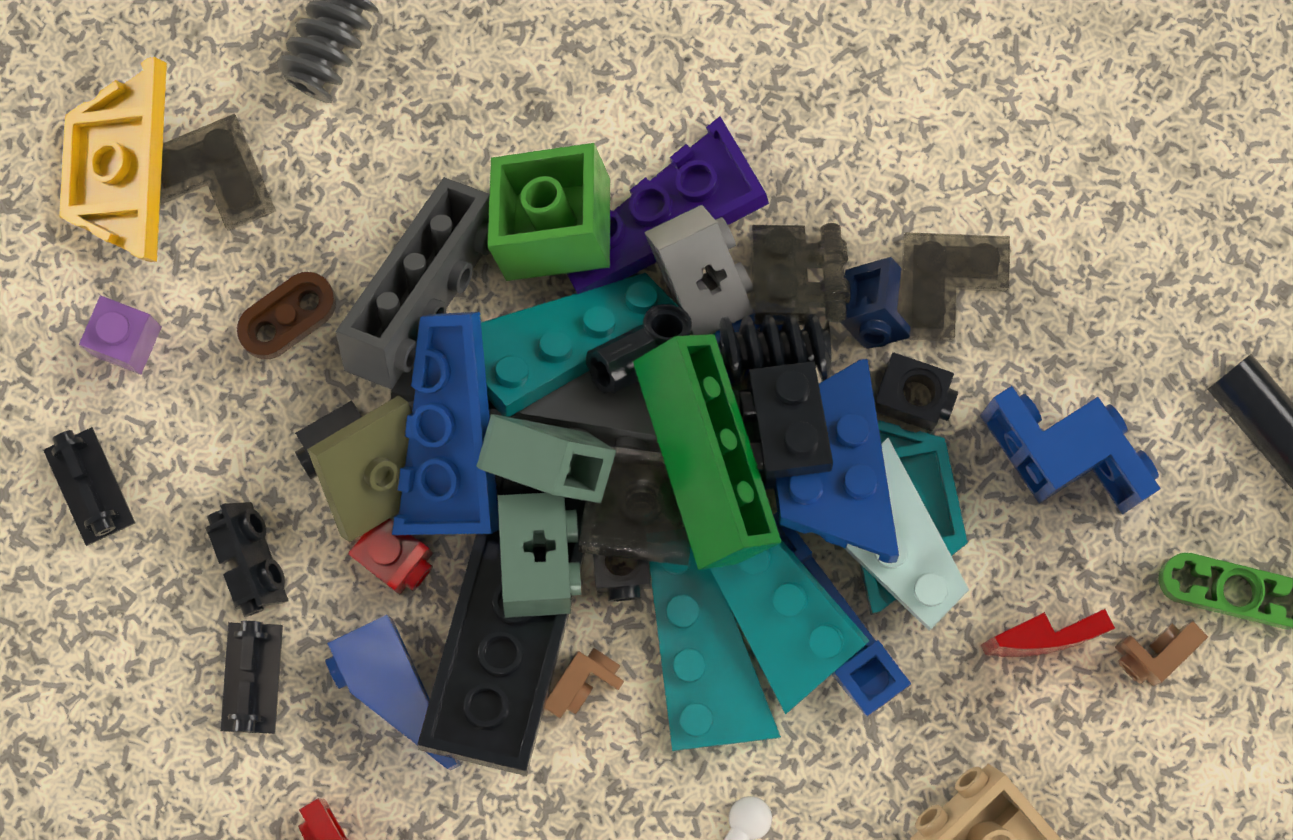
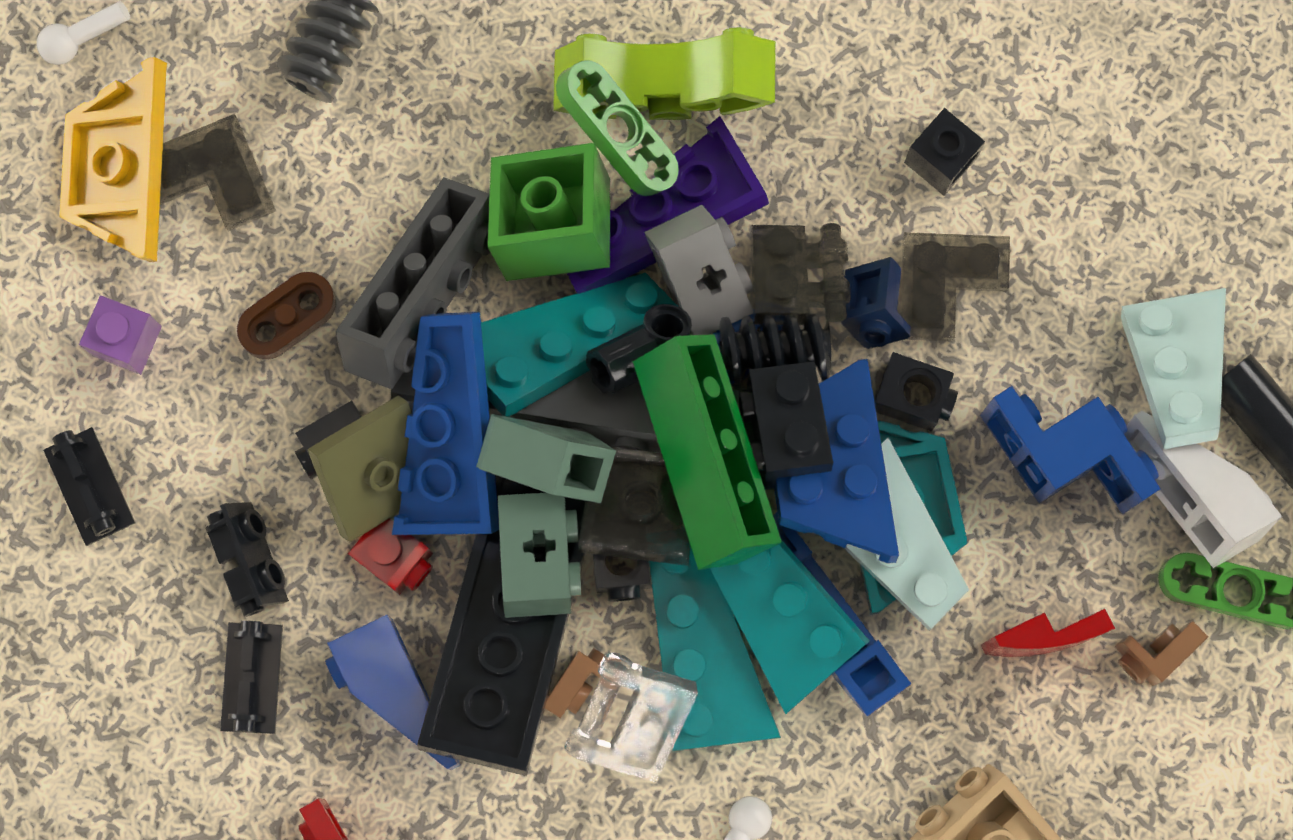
(60, 43): none -> white bar
(647, 725): none -> clear plate
(653, 148): none -> bright green beam
(682, 77): none -> lime brick
(944, 151): none -> black brick
(1180, 362): none -> light aqua wing
(1205, 494): none -> white slope

